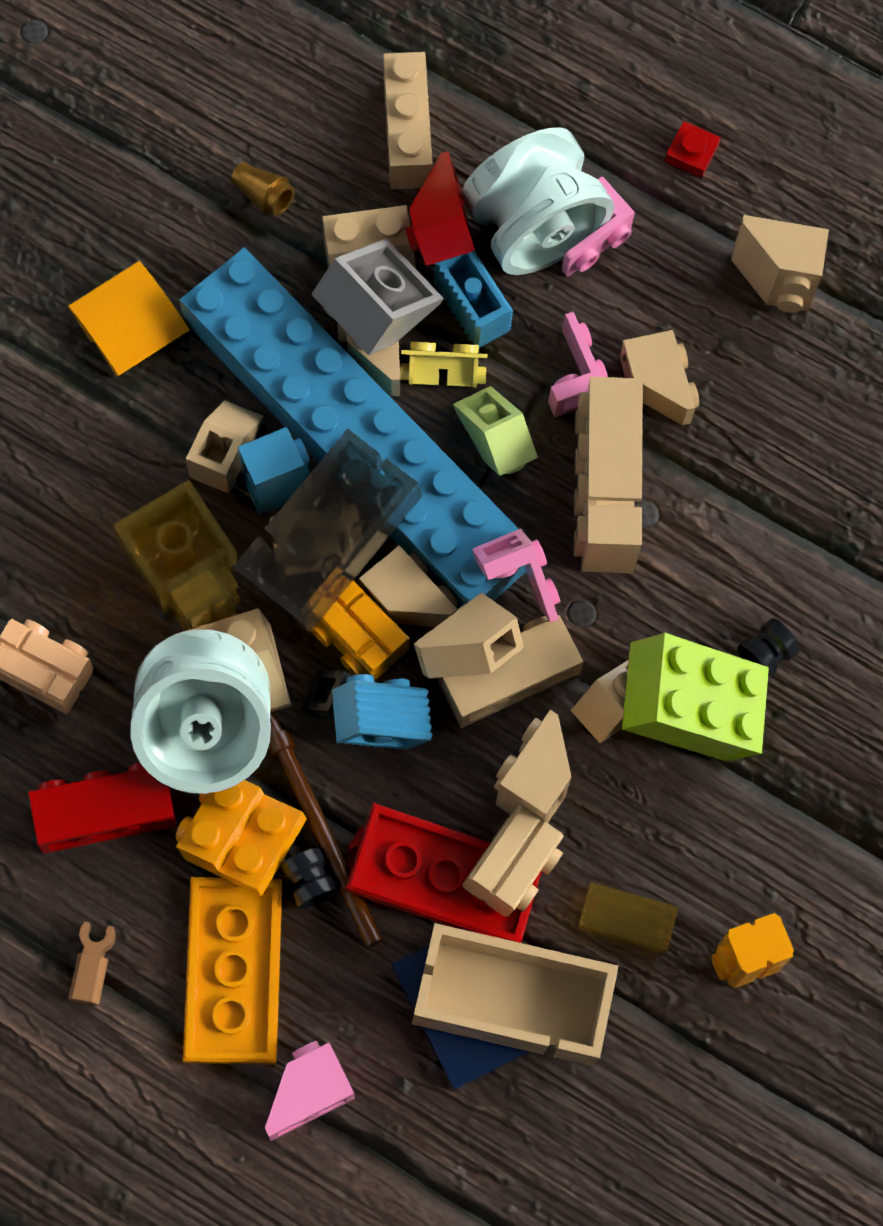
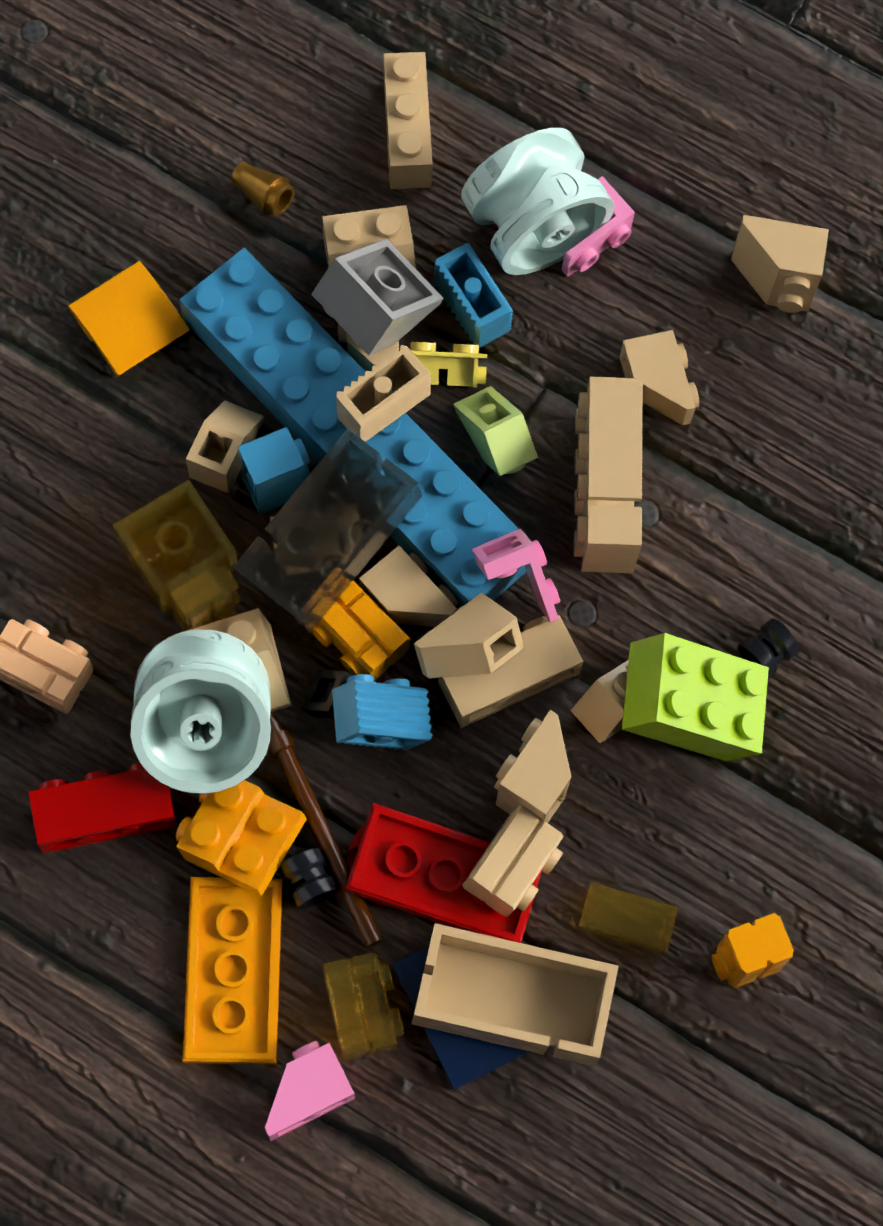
(90, 967): medium nougat bar -> none
(361, 1006): none -> clear yellow brick
(383, 394): none -> tan brick
(439, 216): red slope -> none
(565, 392): bright pink bracket -> none
(692, 149): red plate -> none

